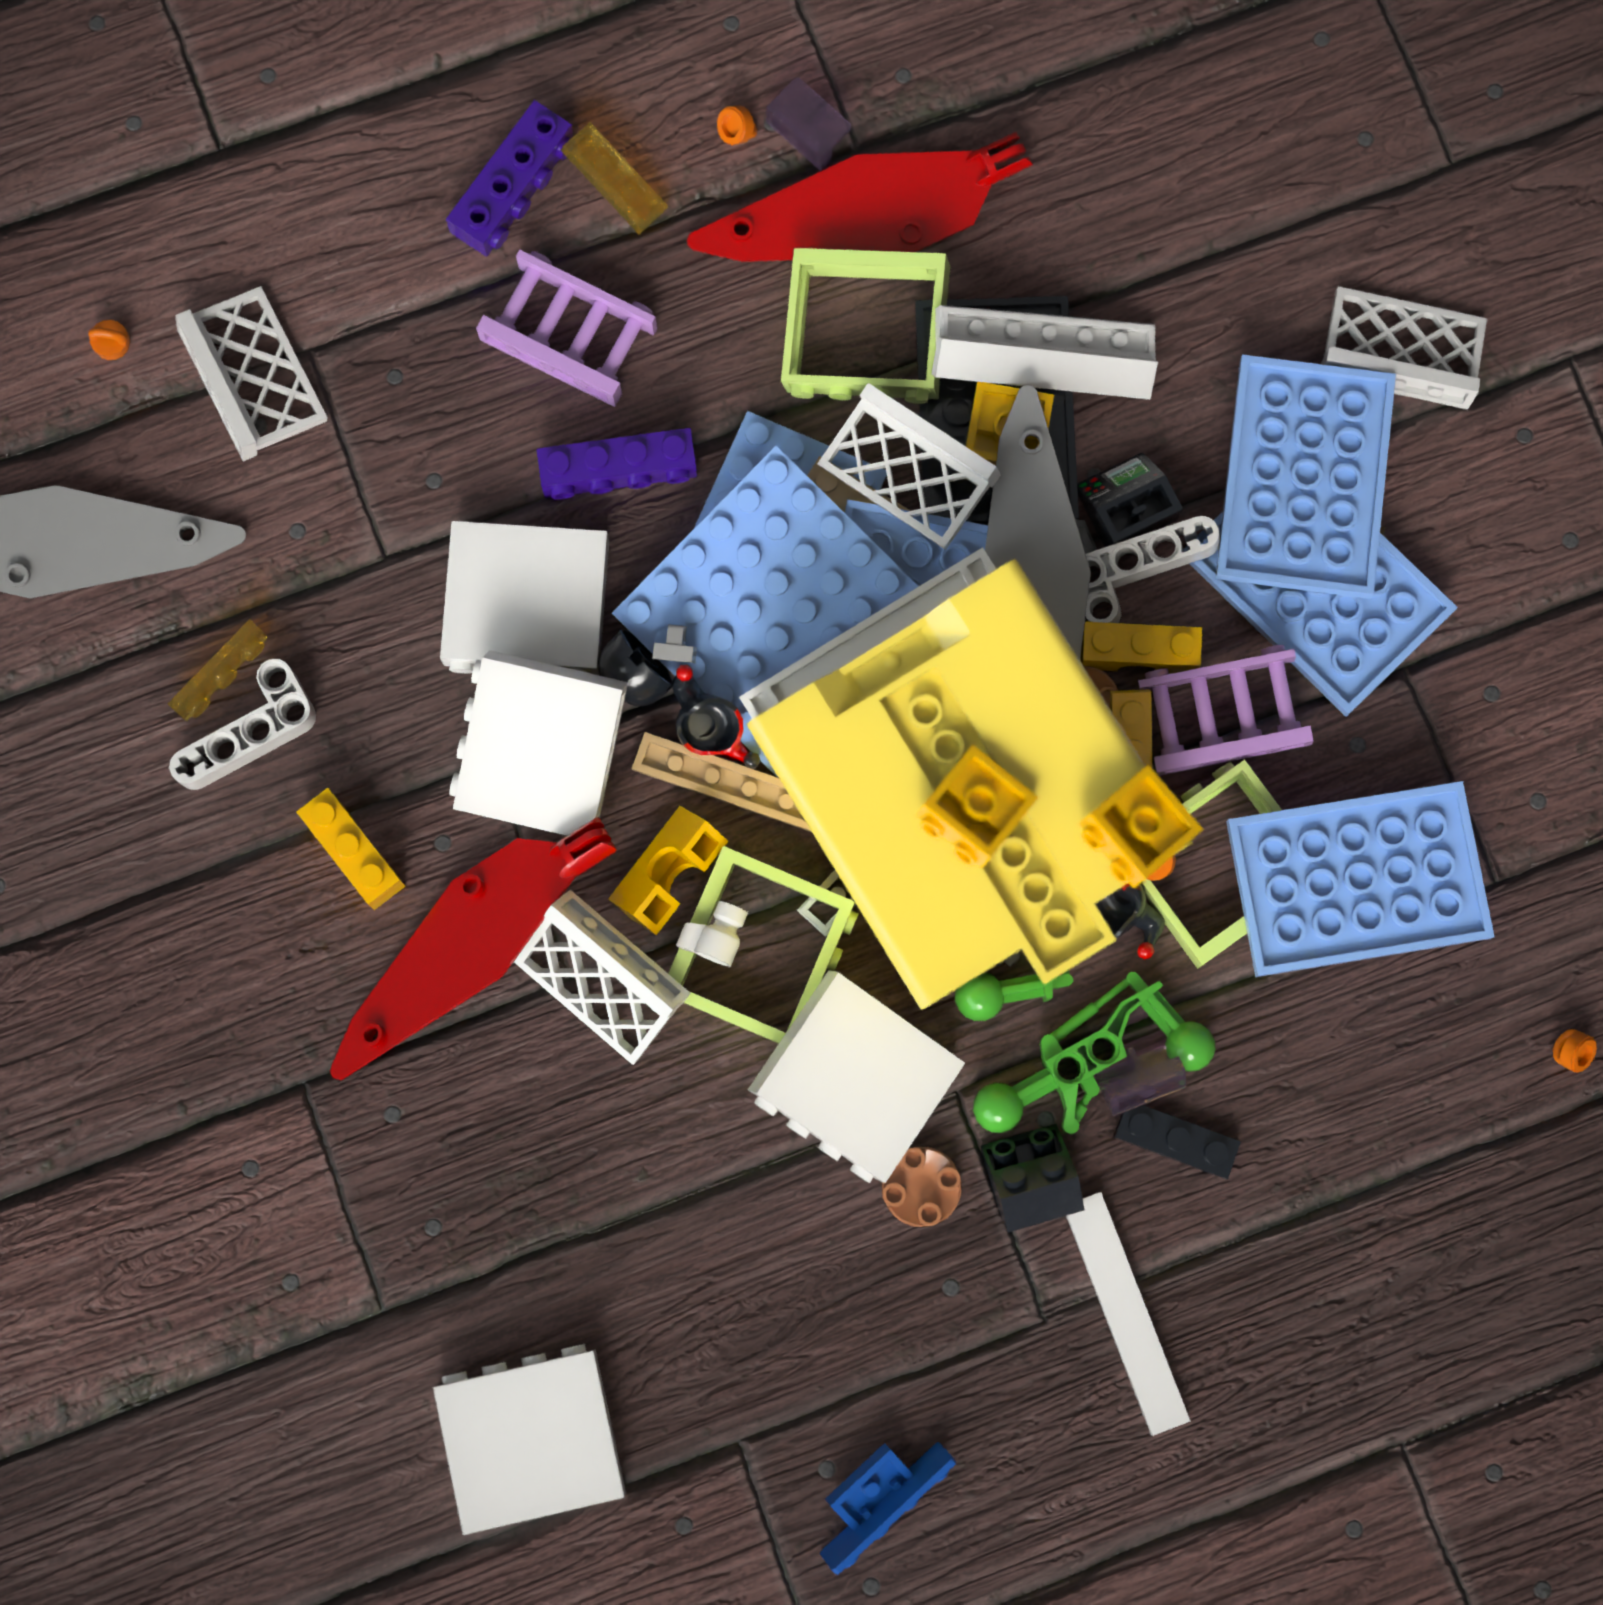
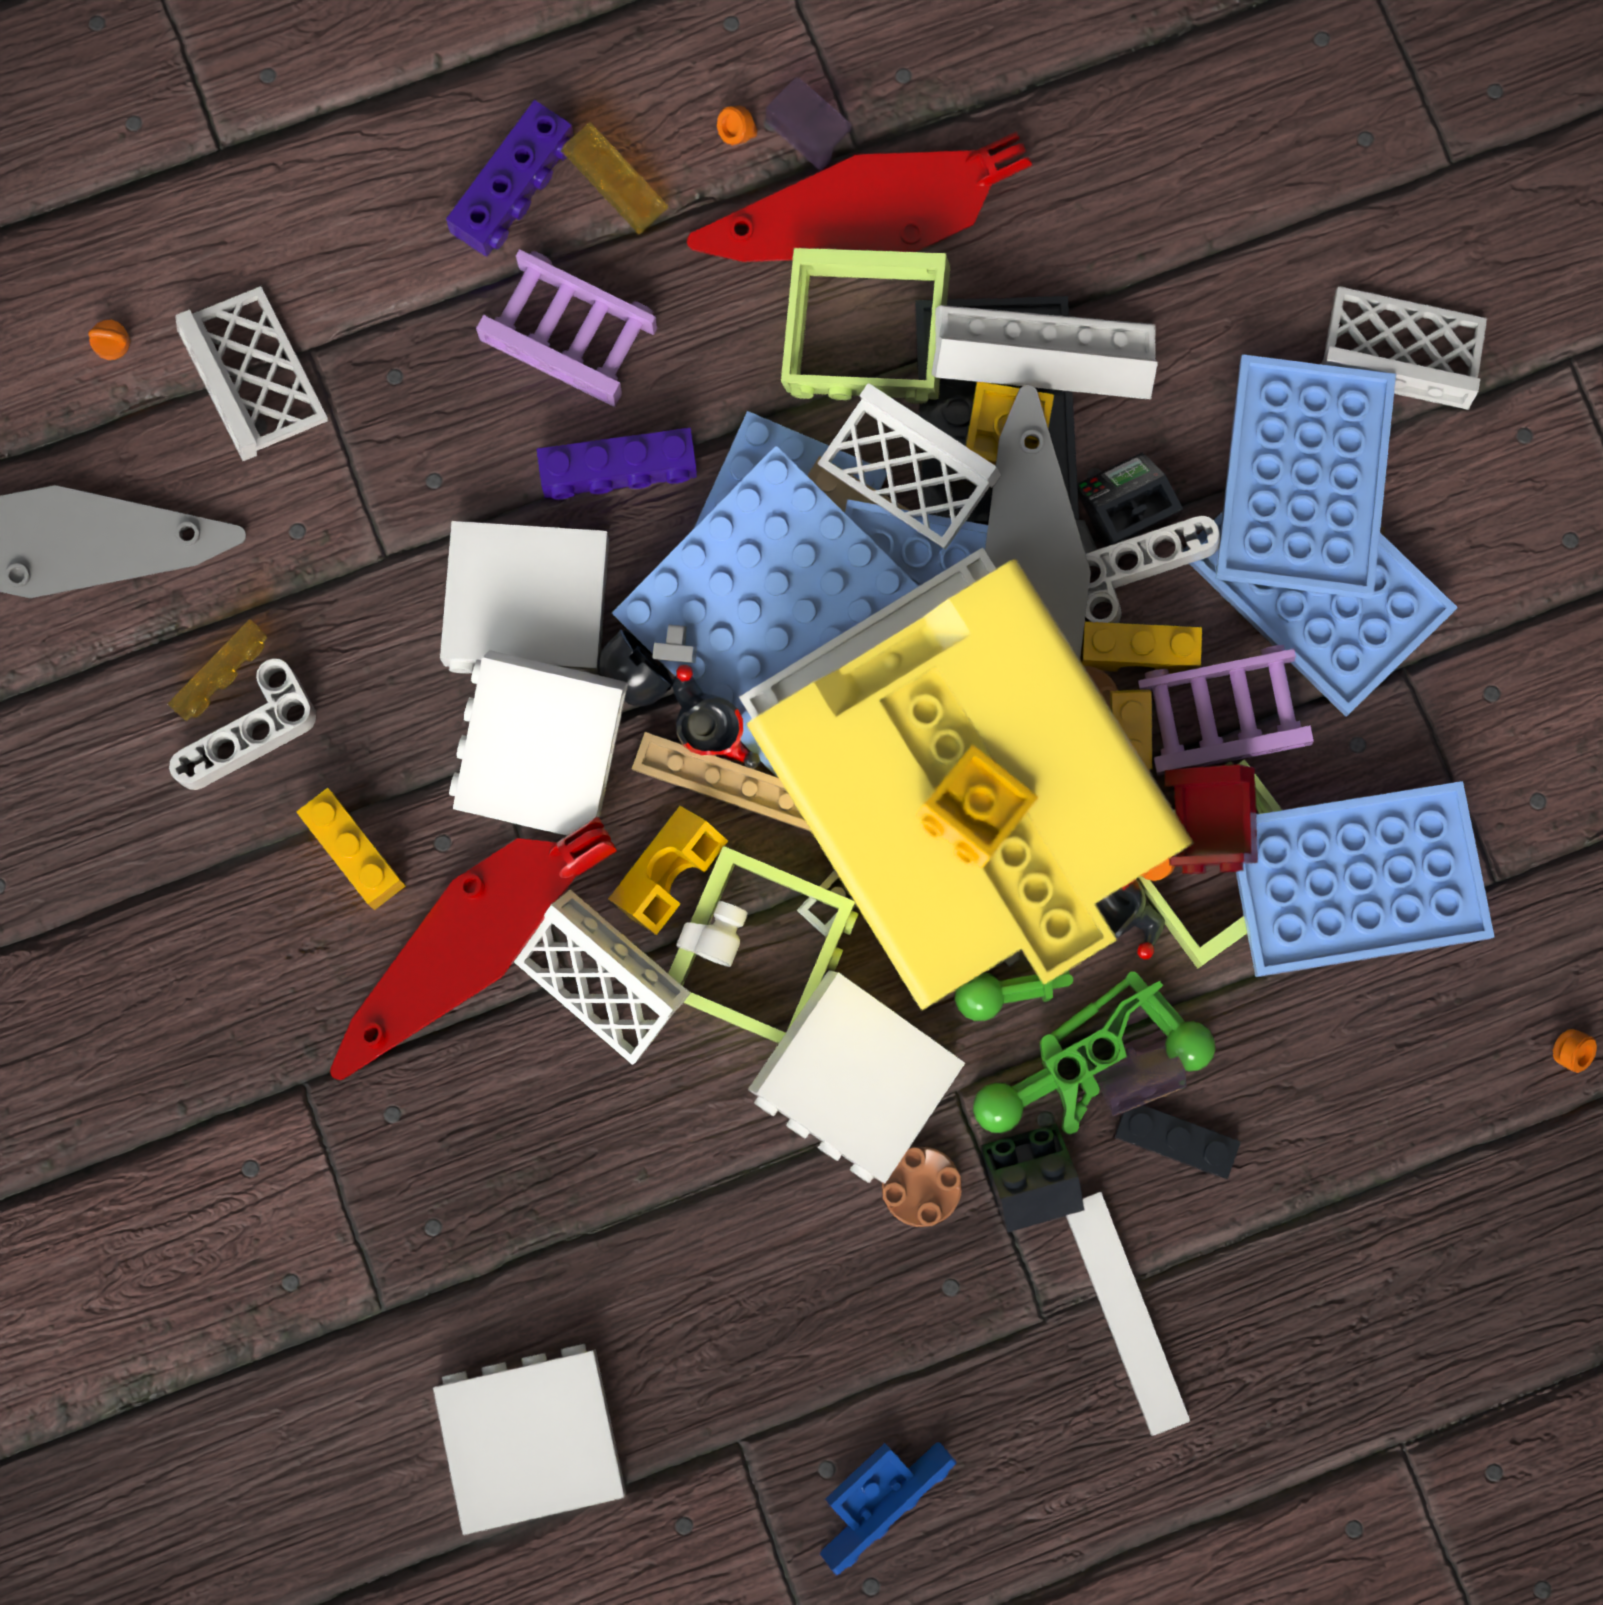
(1139, 827): yellow plate -> none
(1218, 815): none -> dark red panel

